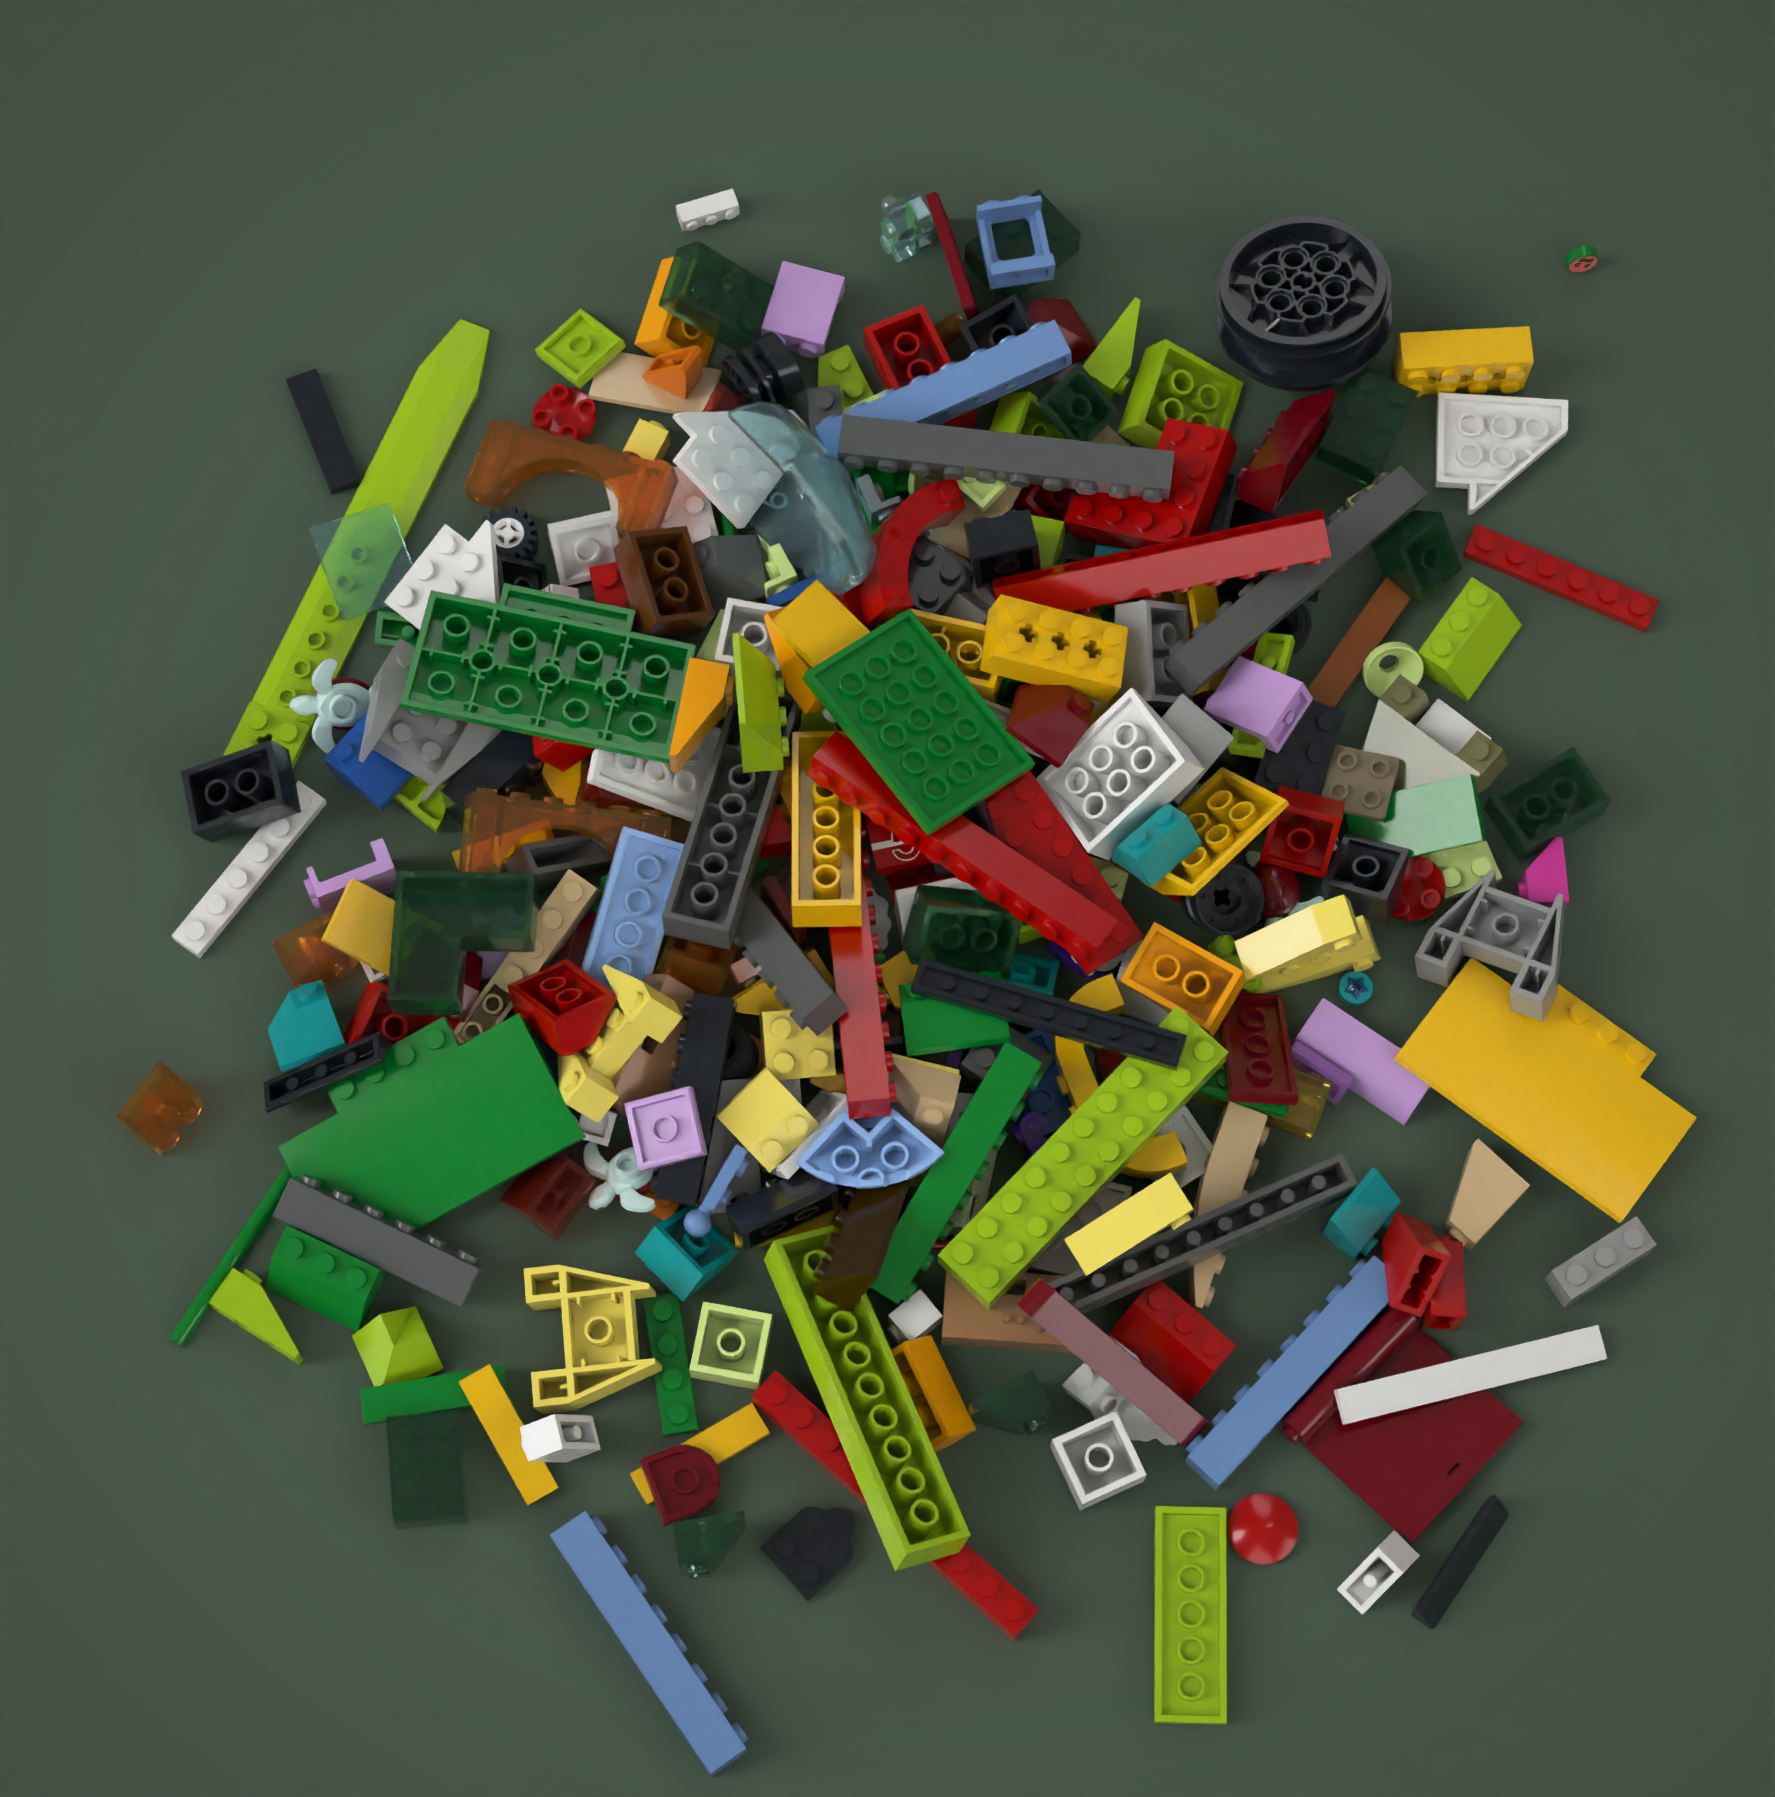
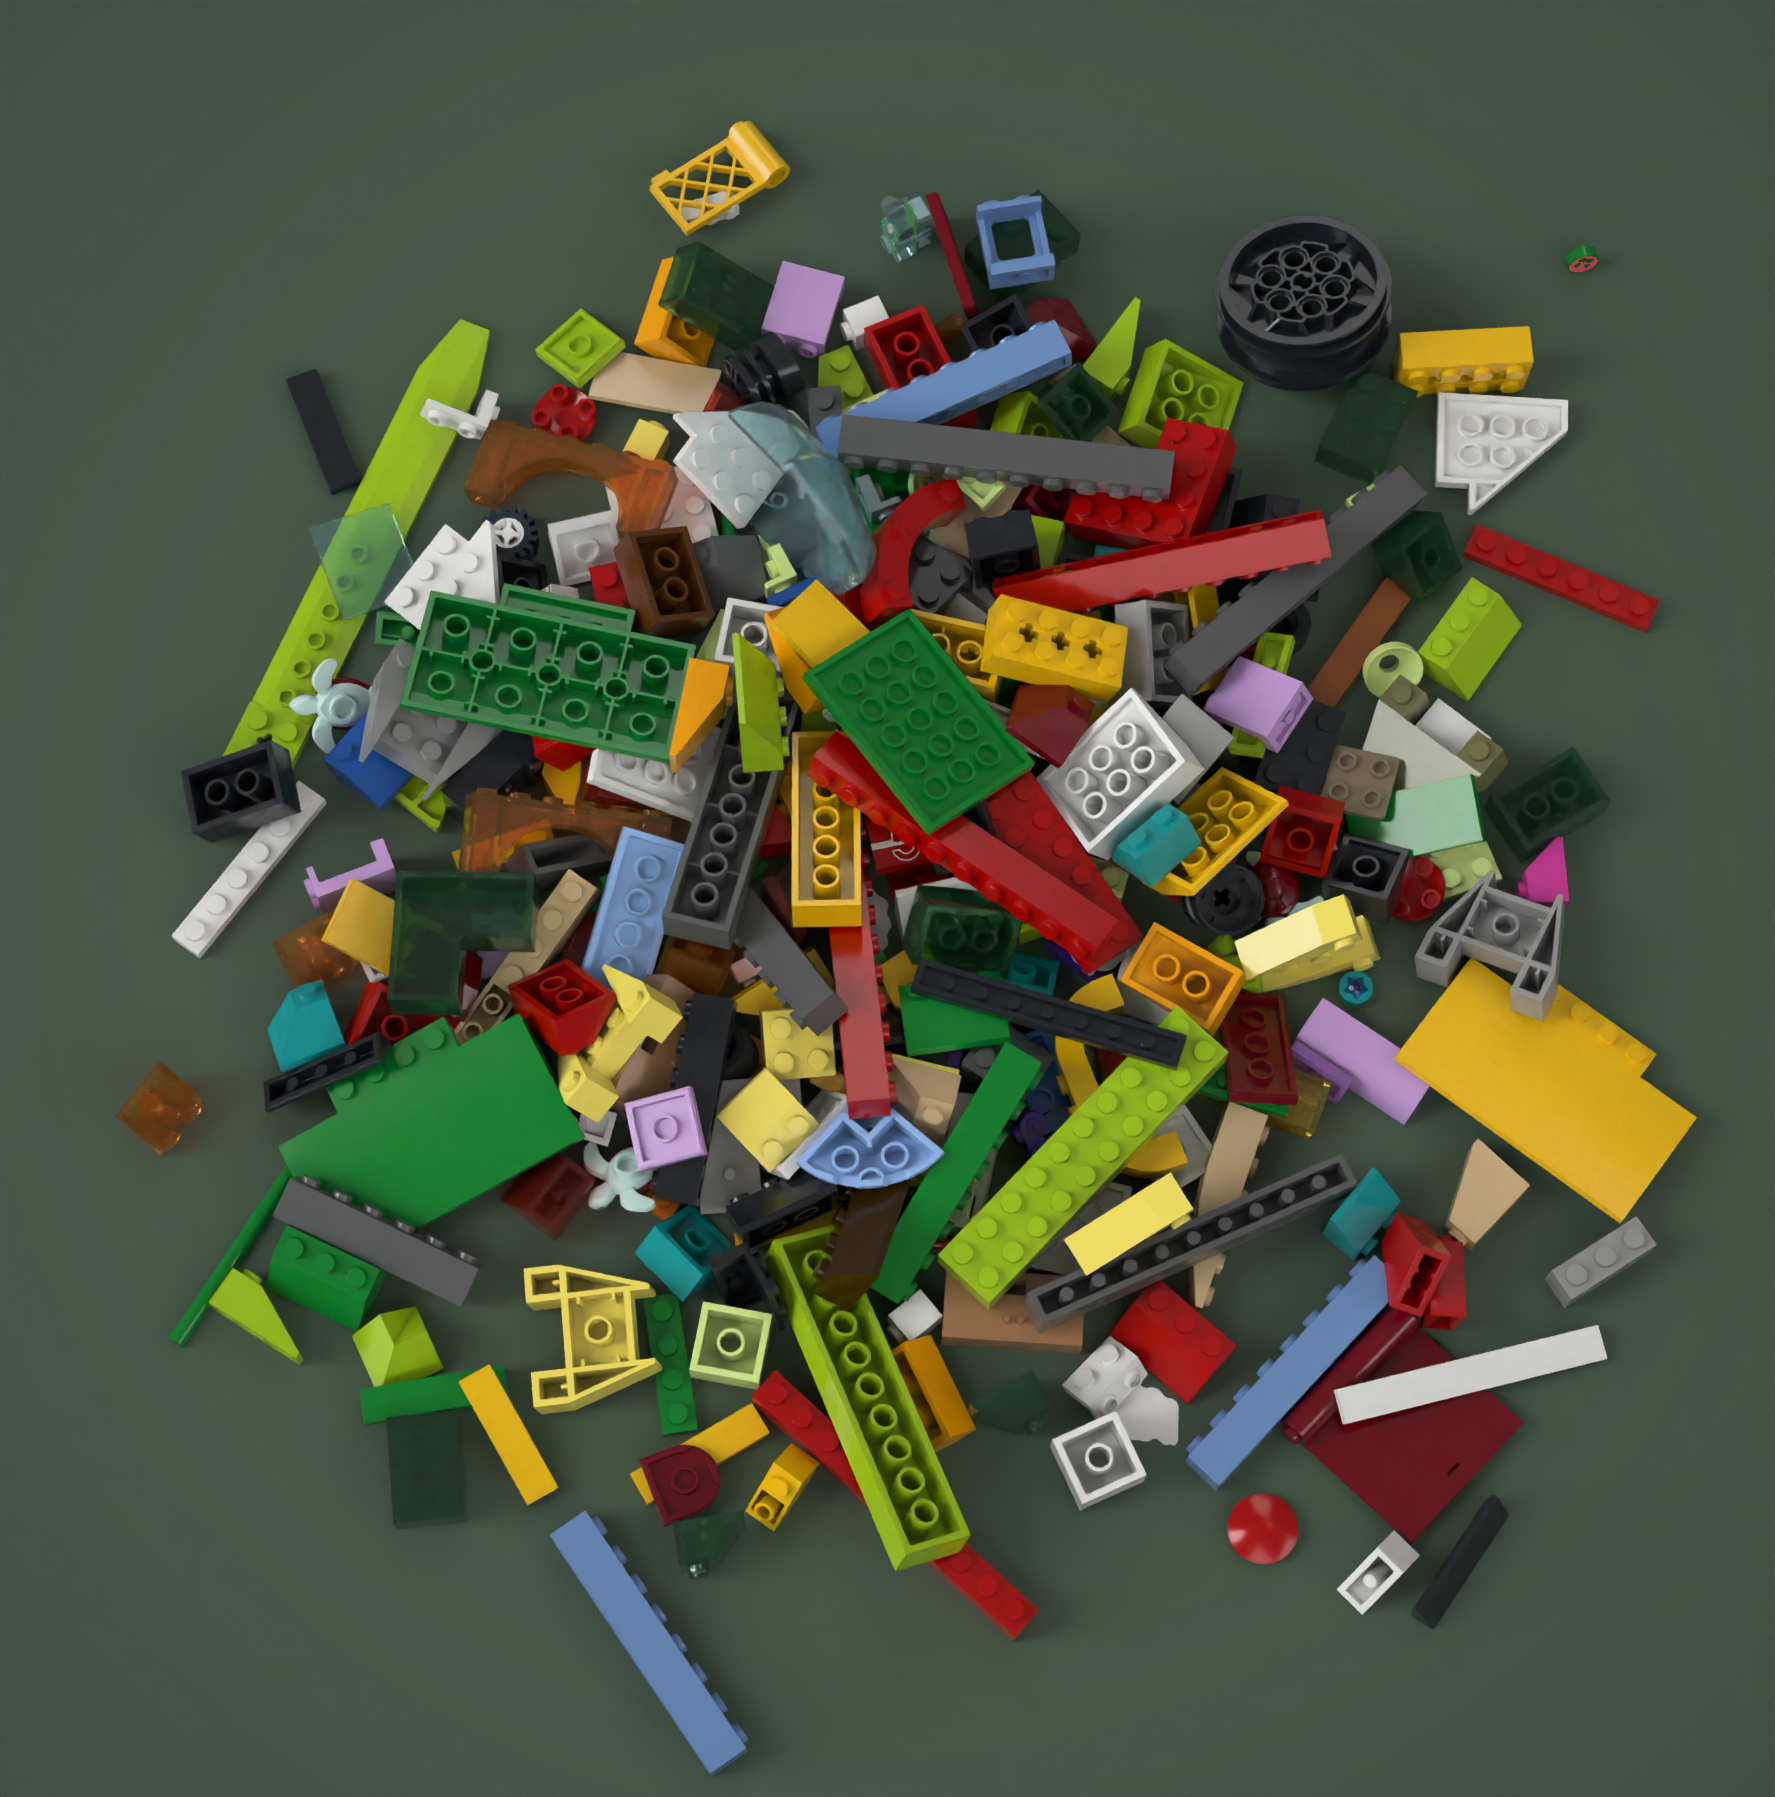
(464, 423): none -> white bracket
(559, 1438): white brick -> none
(676, 370): orange slope -> none
(698, 1221): medium blue plate -> none
(742, 1281): none -> black bracket
(748, 150): none -> yellow piece
(782, 1486): none -> yellow slope
(812, 1548): black plate -> none
(859, 317): none -> white brick
(1112, 1362): beam -> none
(1190, 1615): lime plate -> none
(1285, 451): dark red slope -> none

